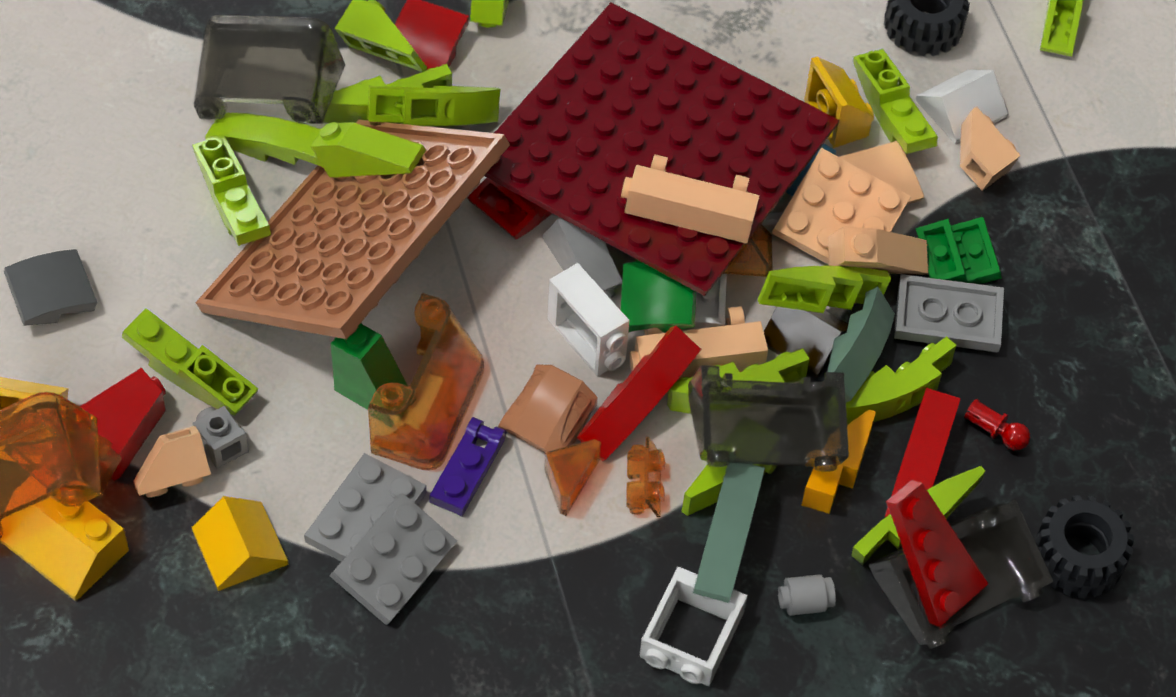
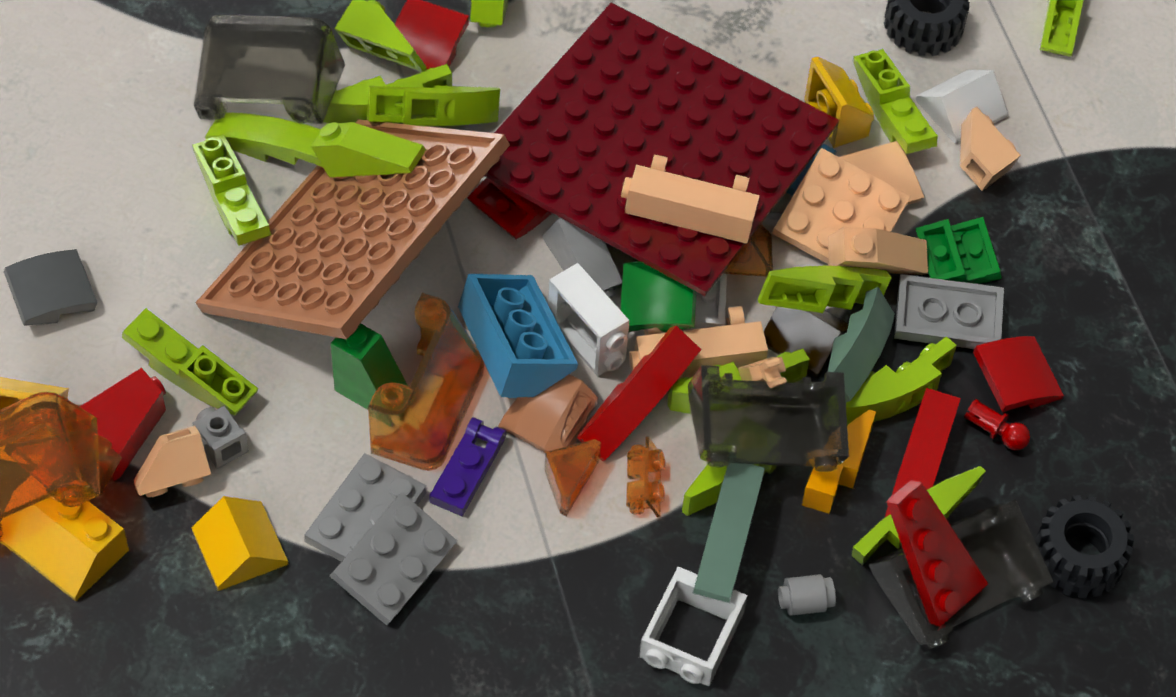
(515, 333): none -> dark azure slope
(764, 370): none -> light nougat plate
(1017, 372): none -> red slope

